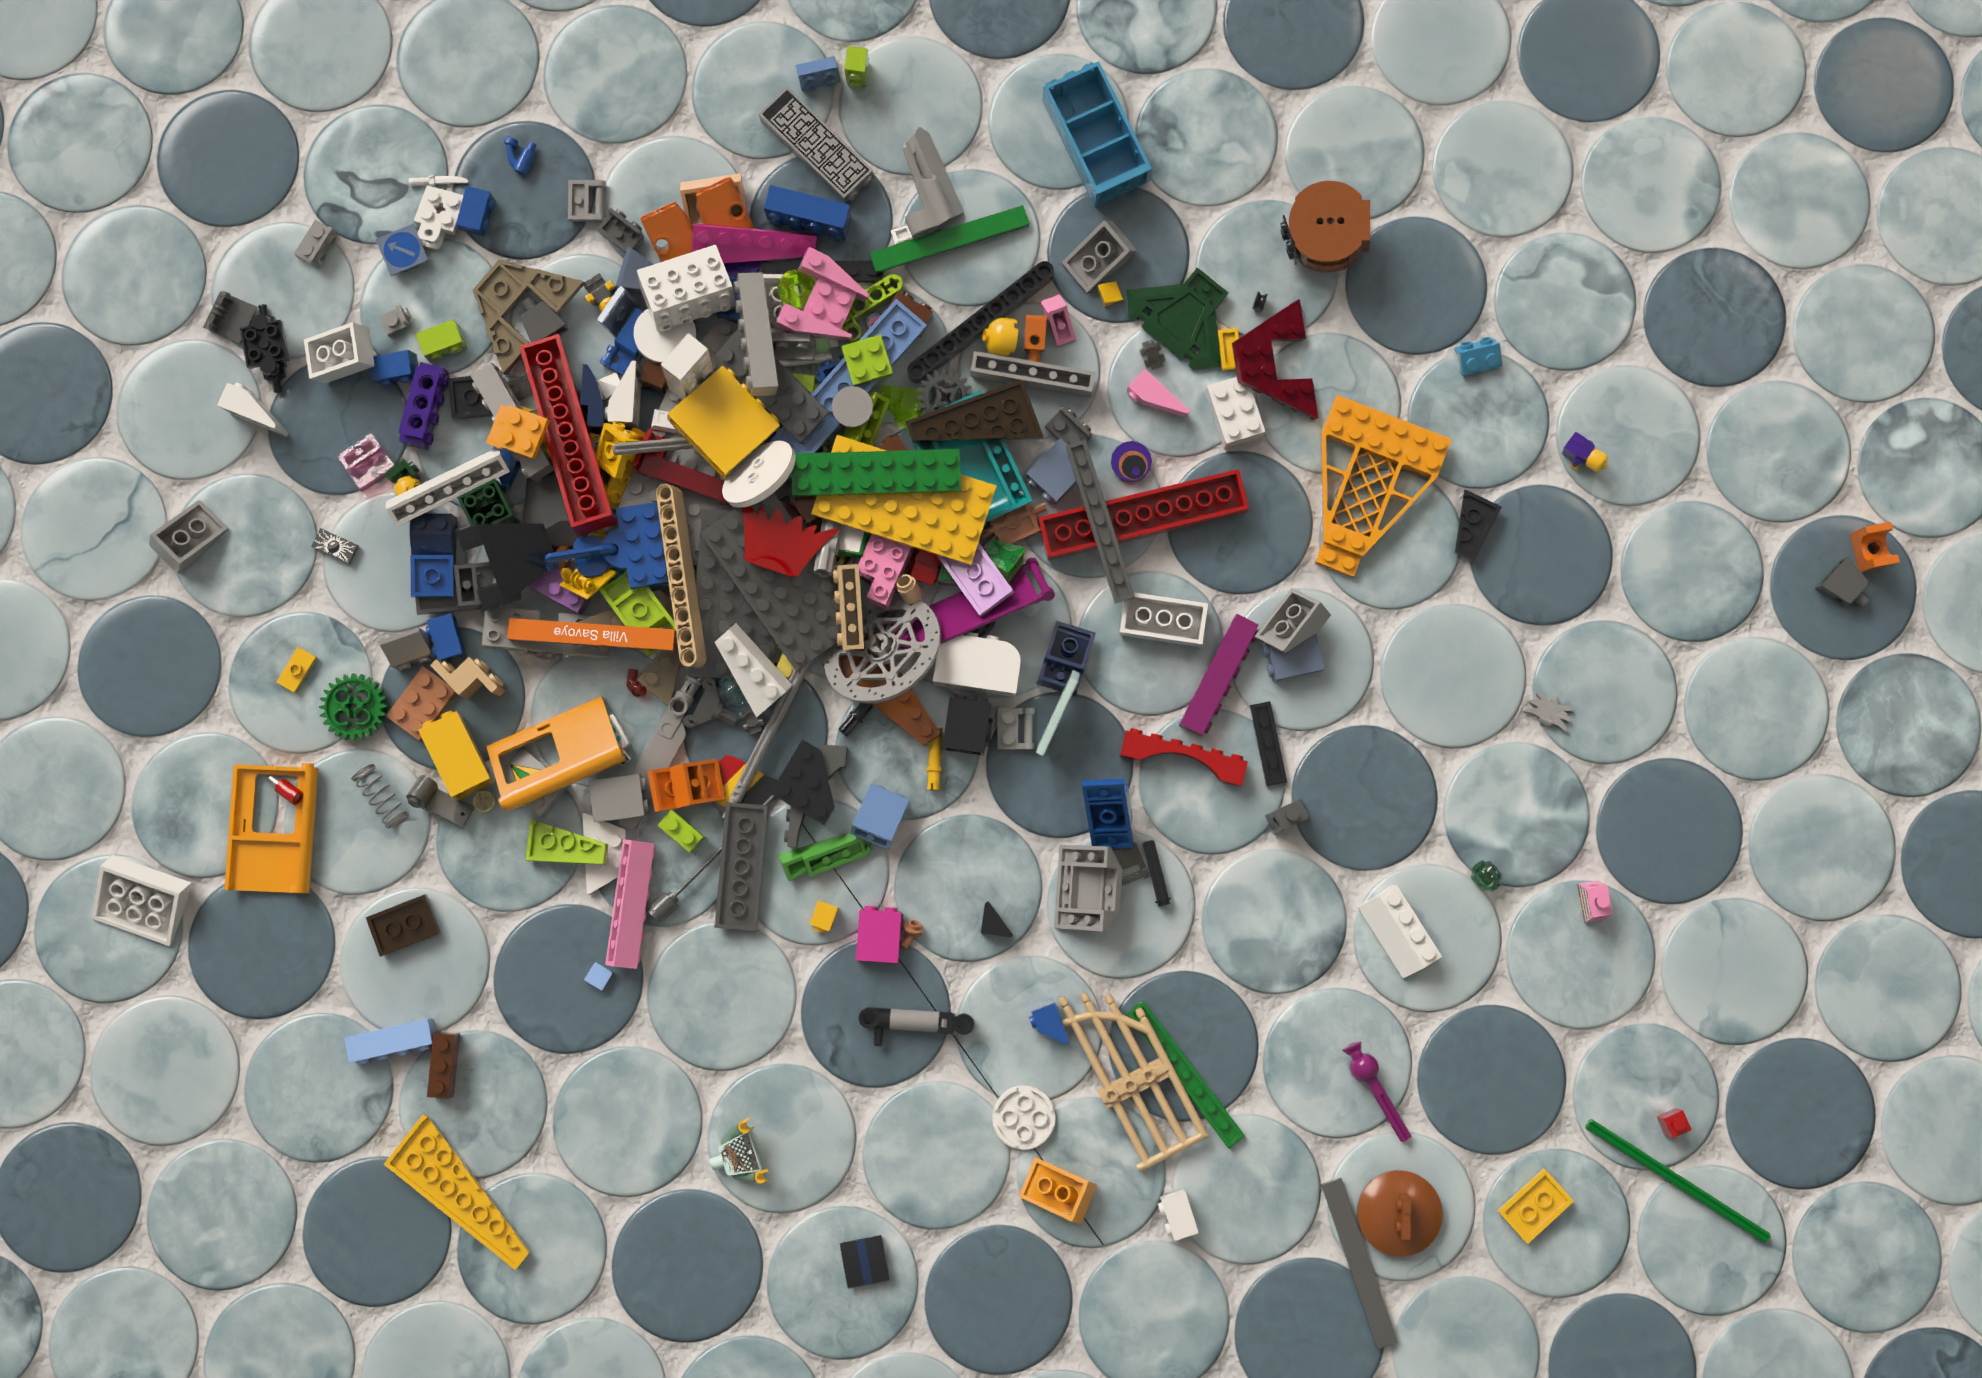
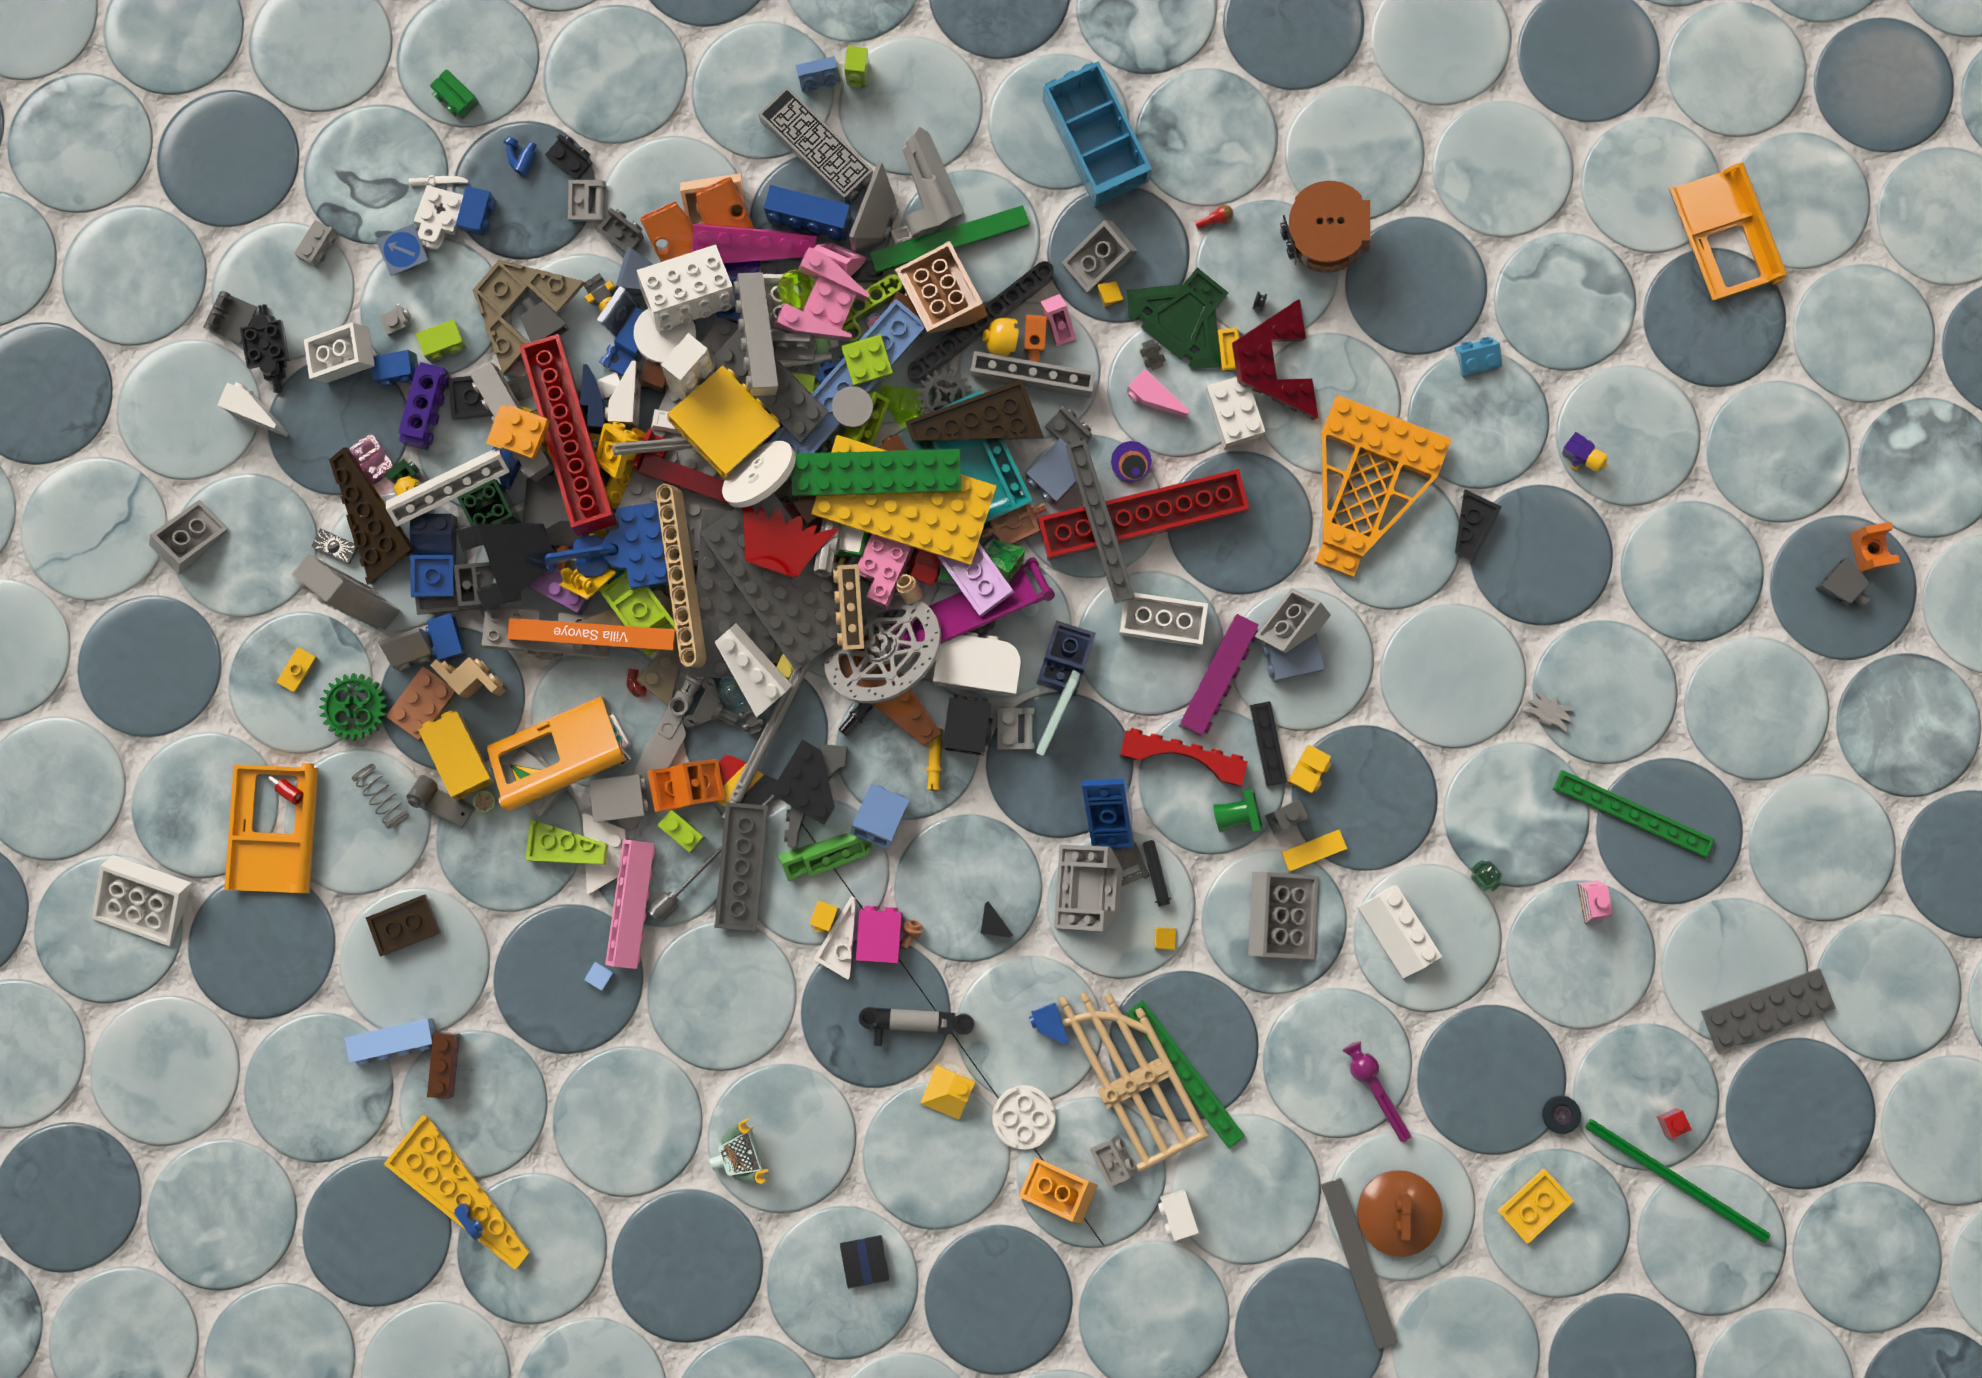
(344, 593): none -> light grey brick
(370, 524): none -> dark brown wing
(454, 94): none -> green brick
(472, 1226): none -> blue plate
(569, 157): none -> black bracket
(837, 947): none -> white wing
(845, 258): none -> bright pink tile
(874, 214): none -> light grey slope
(941, 290): none -> medium nougat slope
(947, 1092): none -> yellow slope
(1114, 1161): none -> light grey bracket
(1164, 938): none -> yellow slope
(1220, 216): none -> red piece
(1239, 813): none -> green plant
(1283, 915): none -> light grey slope
(1309, 769): none -> yellow piece
(1314, 850): none -> yellow tile
(1564, 1104): none -> black bush
(1633, 814): none -> green tile
(1719, 205): none -> light orange piece
(1768, 1009): none -> dark grey plate

